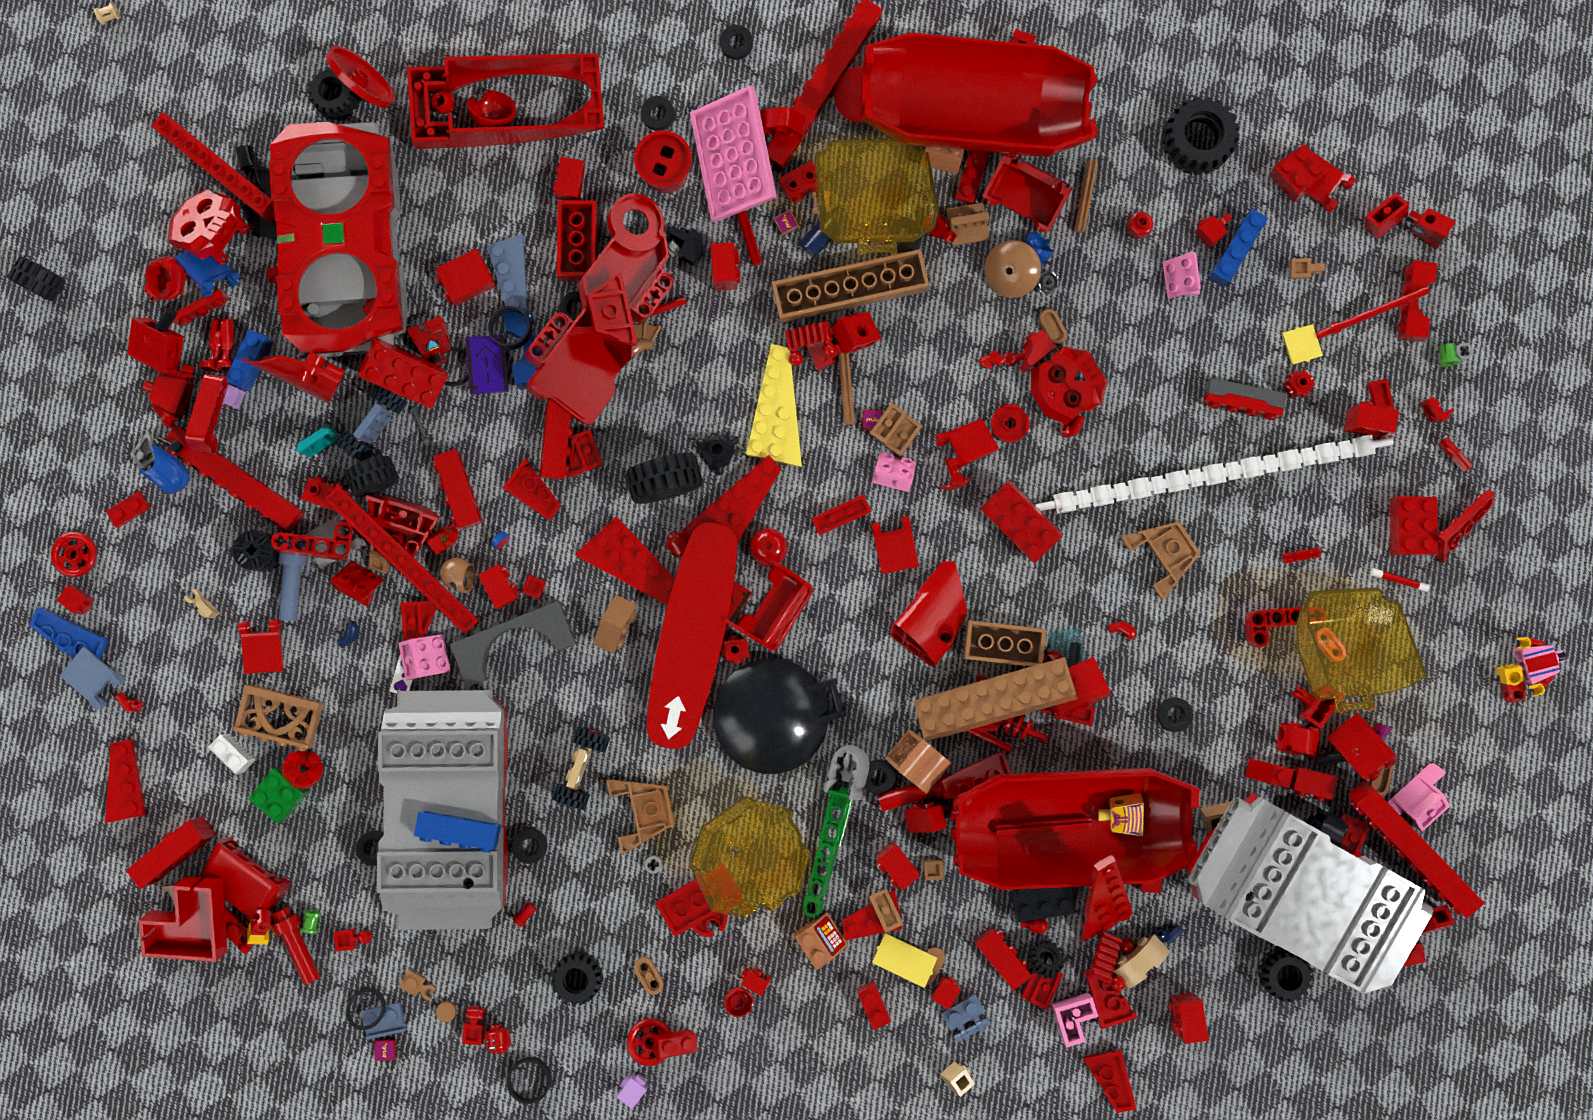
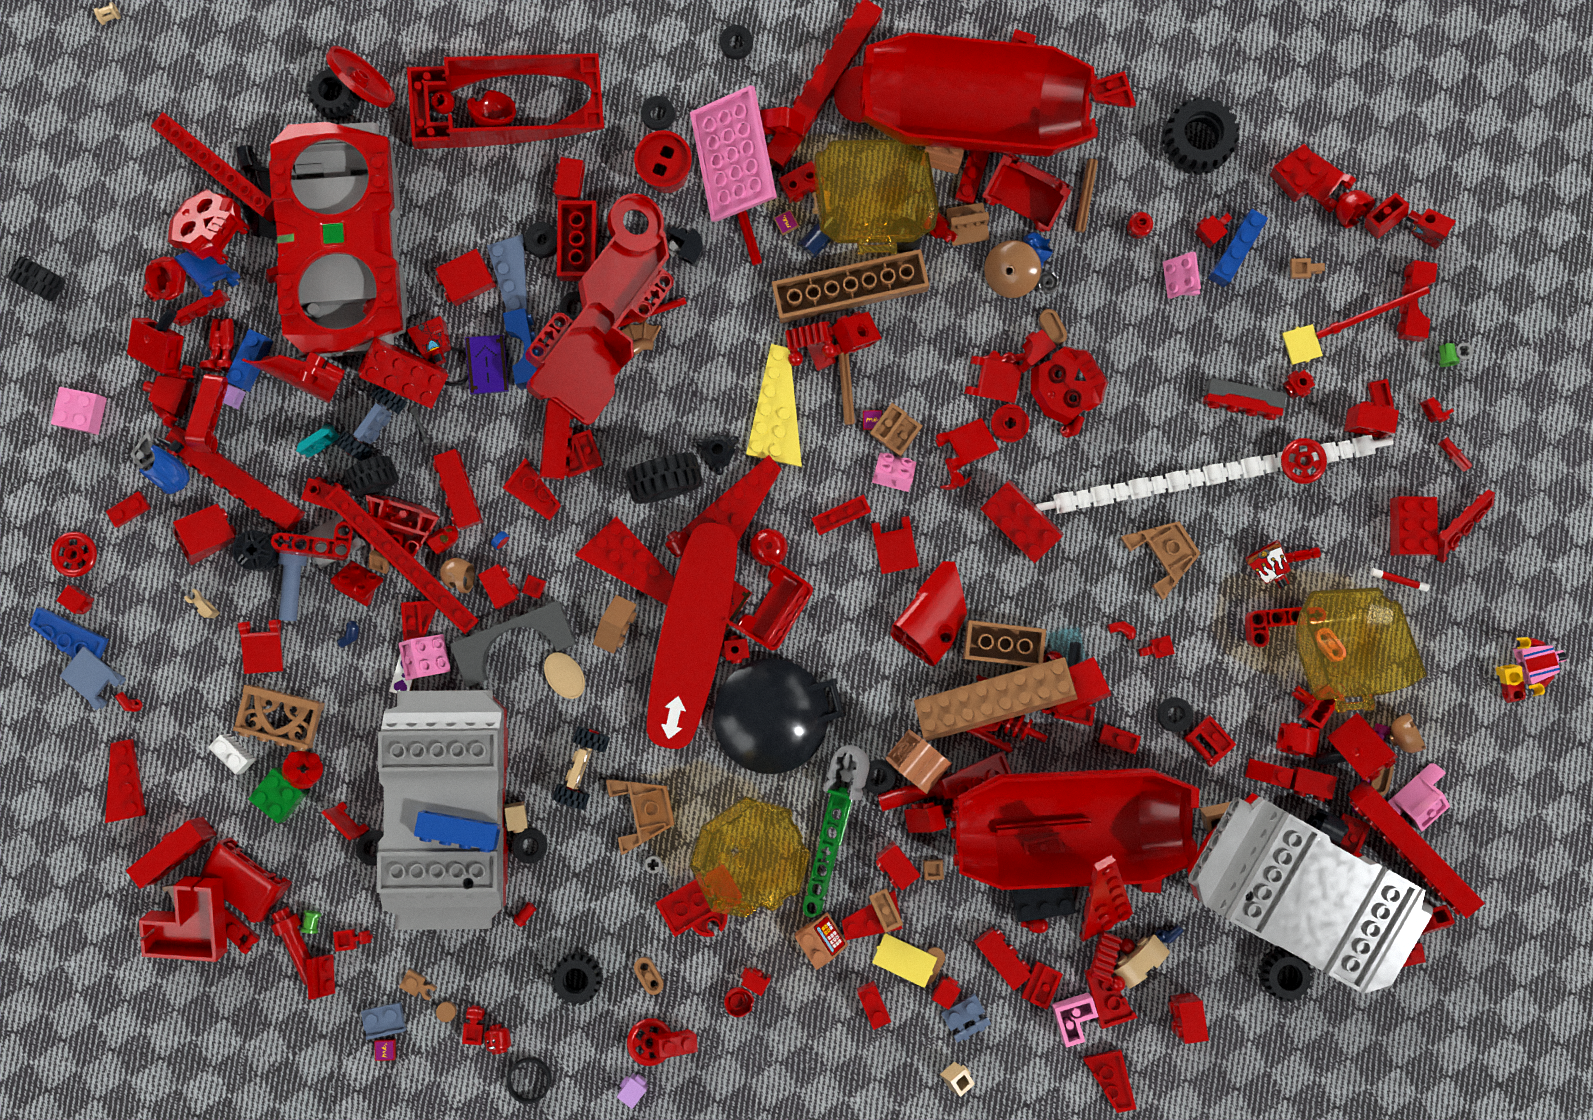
(78, 410): none -> bright pink brick
(203, 533): none -> red slope
(259, 927): red leg -> none
(320, 976): none -> red plate
(344, 823): none -> red flag
(379, 1017): black tyre -> none
(500, 312): black tyre -> none
(516, 816): none -> tan brick
(532, 235): none -> black tyre
(564, 675): none -> tan piece
(611, 311): red wing -> none
(724, 268): red brick -> none
(996, 380): none -> red flag
(1052, 952): black tyre -> none
(1113, 91): none -> red wing
(1119, 739): none -> red plate
(1124, 814): torso -> none
(1159, 647): none -> red plate
(1214, 736): none -> red plate
(1270, 564): none -> torso
(1293, 448): none -> red plate
(1353, 206): none -> red cylinder
(1406, 735): none -> medium nougat cylinder

